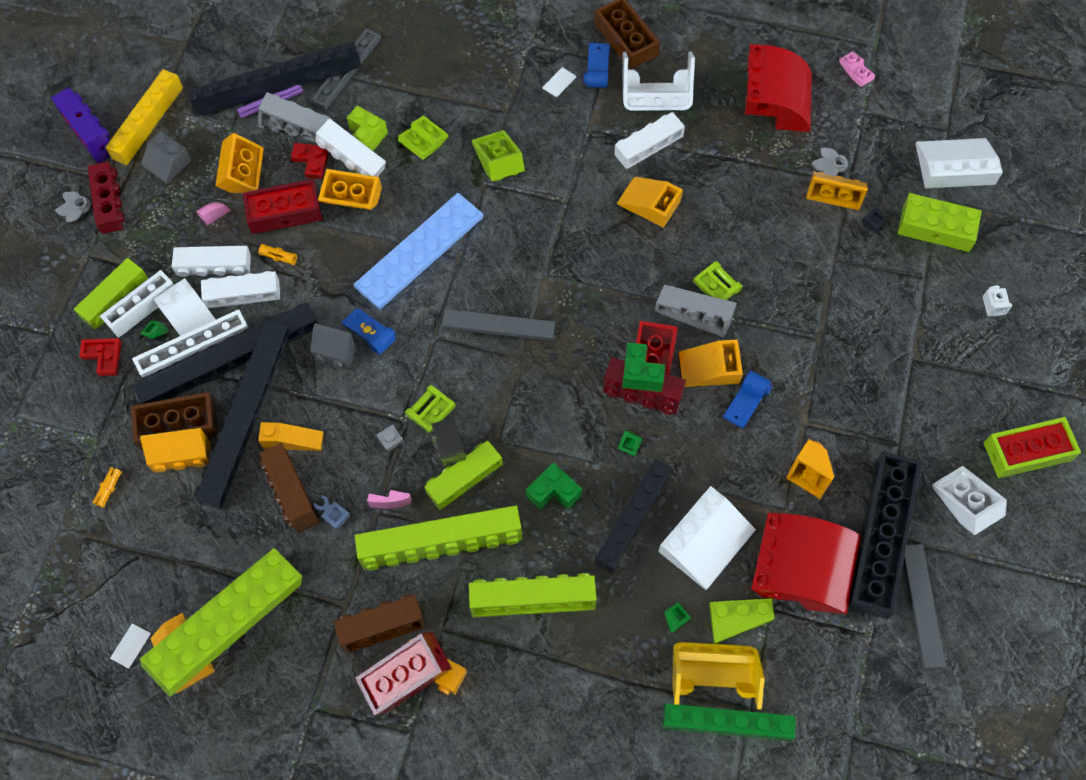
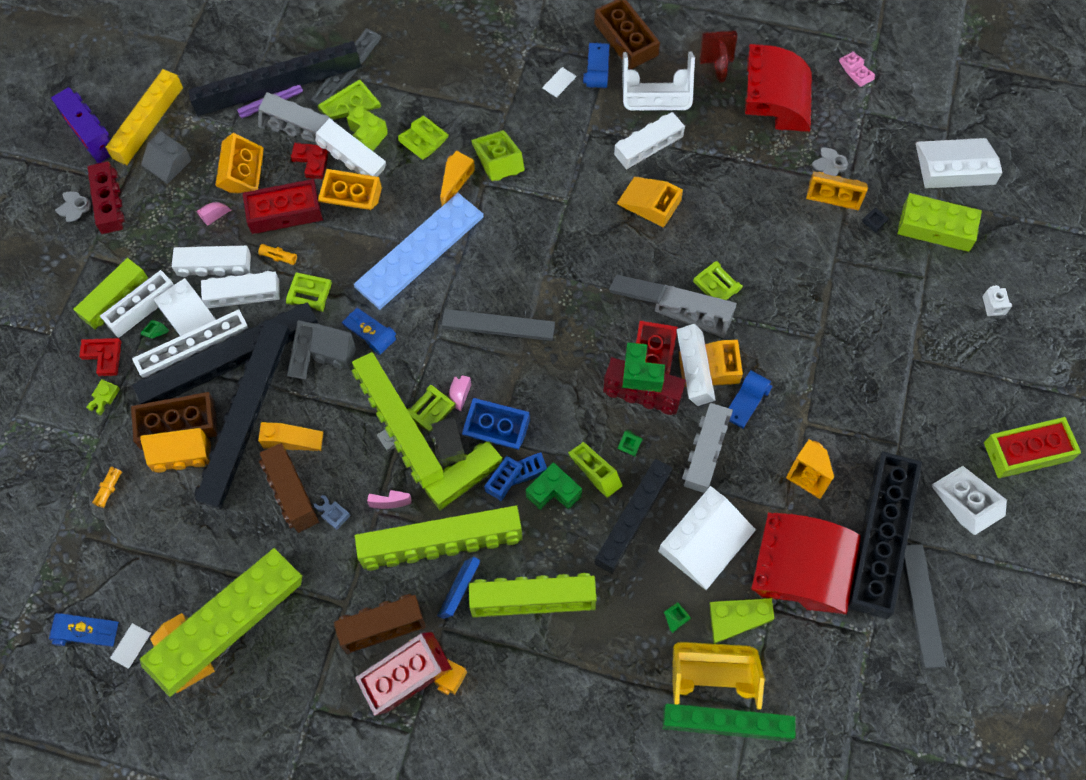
(82, 630): none -> blue door
(103, 394): none -> lime plate
(301, 350): none -> dark grey tile
(309, 286): none -> lime plate
(345, 101): none -> lime wing
(397, 420): none -> lime brick
(457, 172): none -> light orange slope
(458, 588): none -> blue tile
(459, 391): none -> bright pink brick
(496, 423): none -> blue slope
(504, 488): none -> blue slope
(531, 460): none -> blue slope
(596, 469): none -> lime slope
(637, 289): none -> dark grey tile
(695, 365): none -> white brick
(708, 448): none -> light grey wedge
(718, 49): none -> clear red tile

